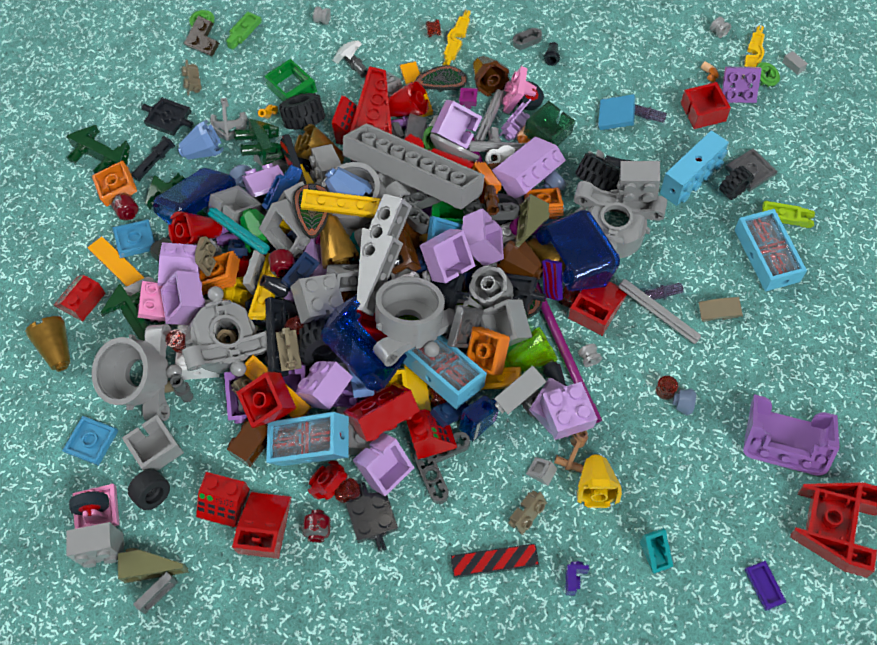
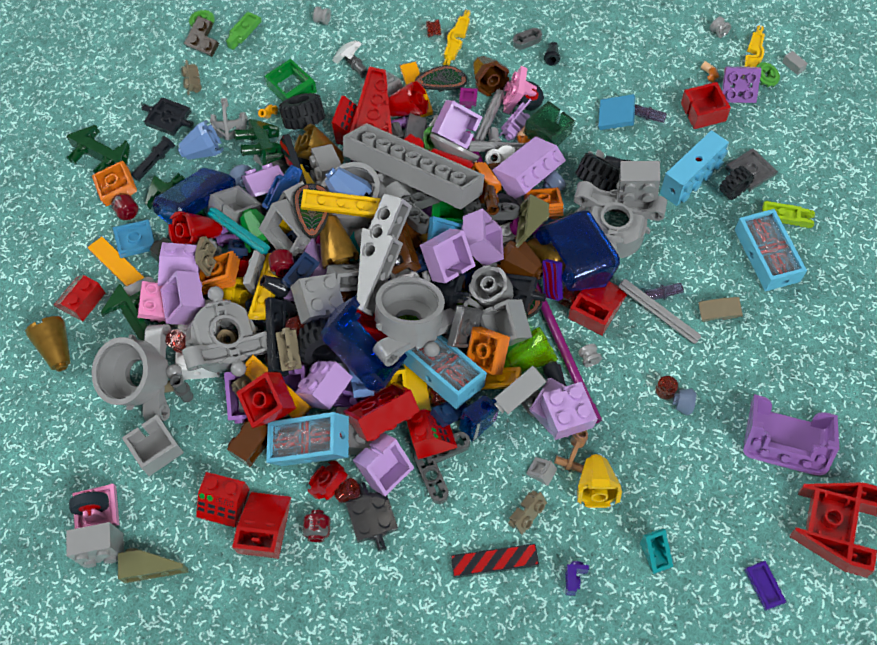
(90, 440): dark azure tile -> none
(148, 489): black tyre -> none
(155, 593): flat silver tile -> none

